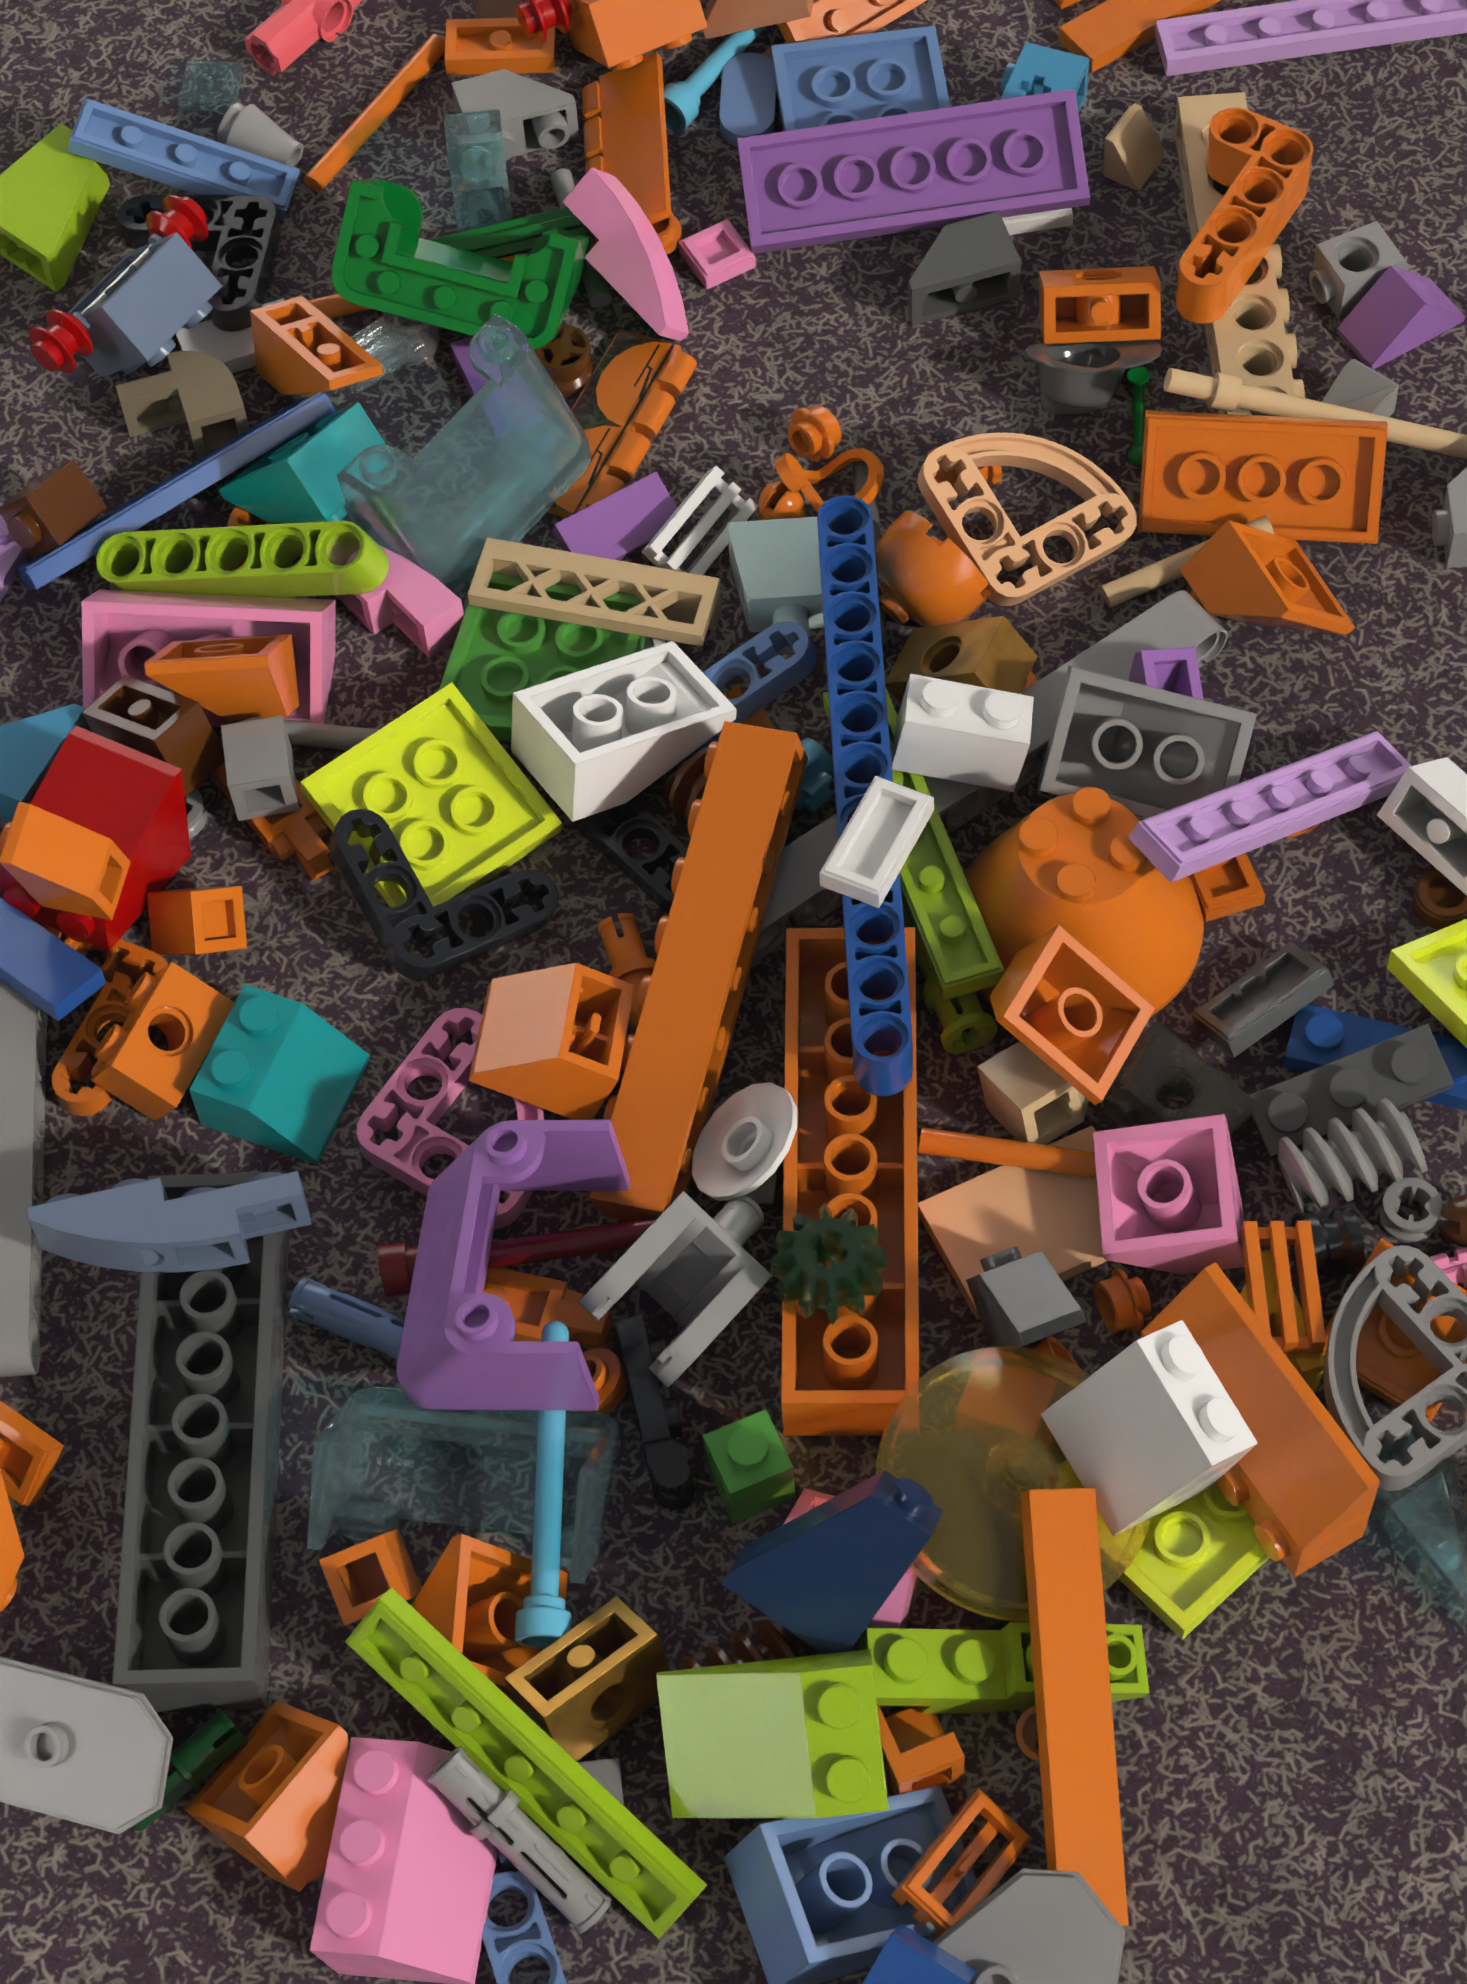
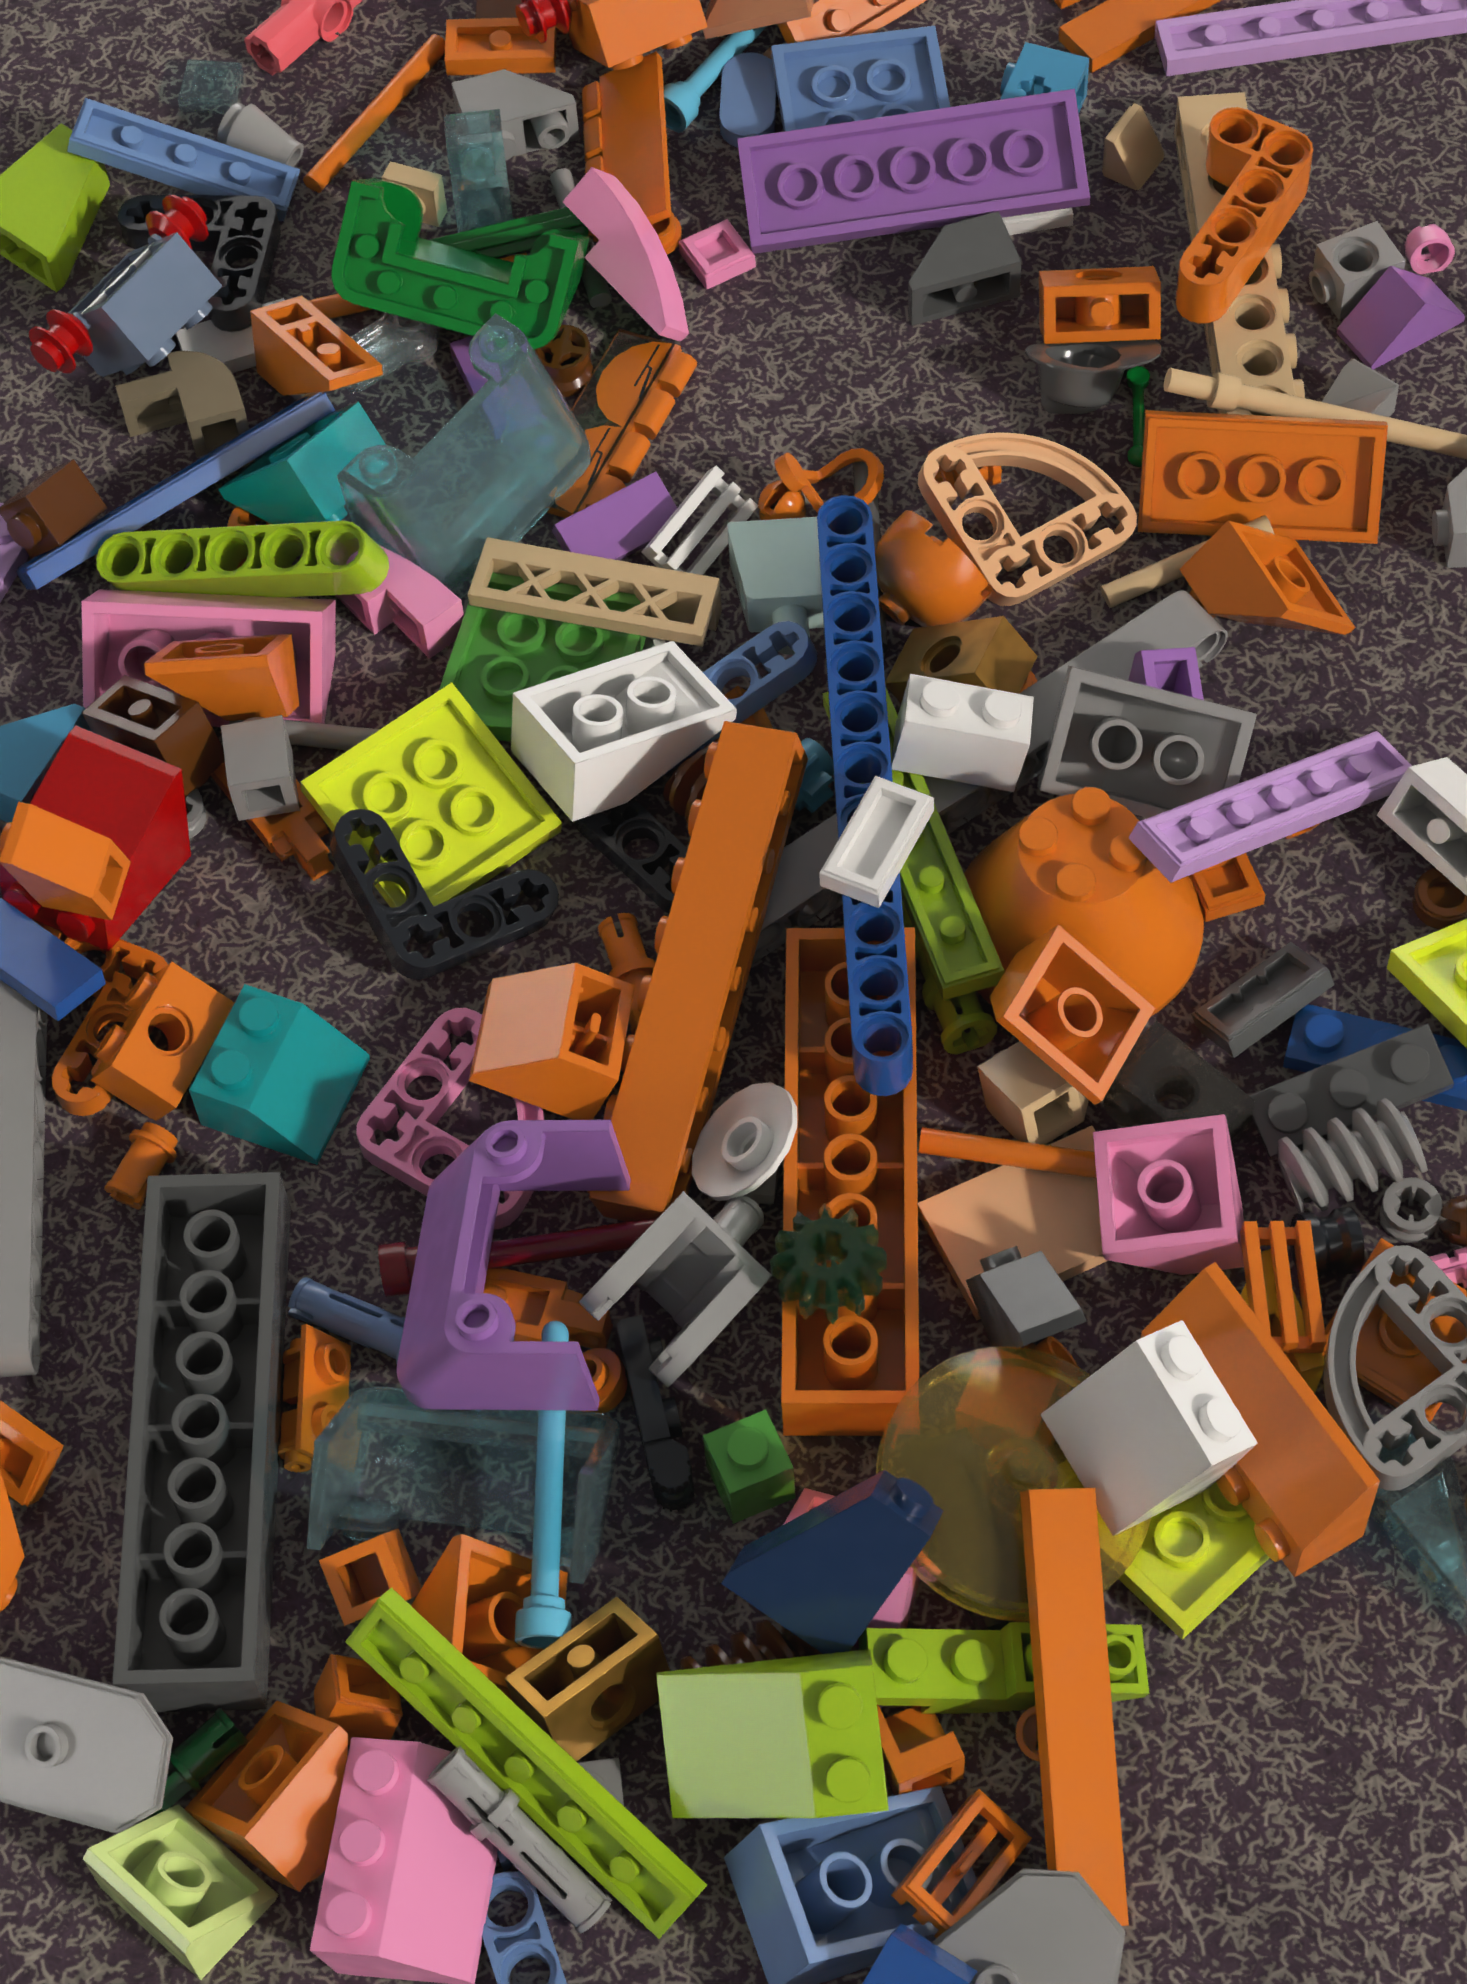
(145, 1232): sand blue slope -> none
(146, 1157): none -> orange pin
(181, 1886): none -> yellowish green slope
(197, 920): orange panel -> none
(318, 1381): none -> orange hinge
(357, 1699): none -> orange slope
(425, 185): none -> tan plate
(814, 433): orange plate -> none
(1122, 1302): orange plate -> none
(1439, 246): none -> bright pink hinge

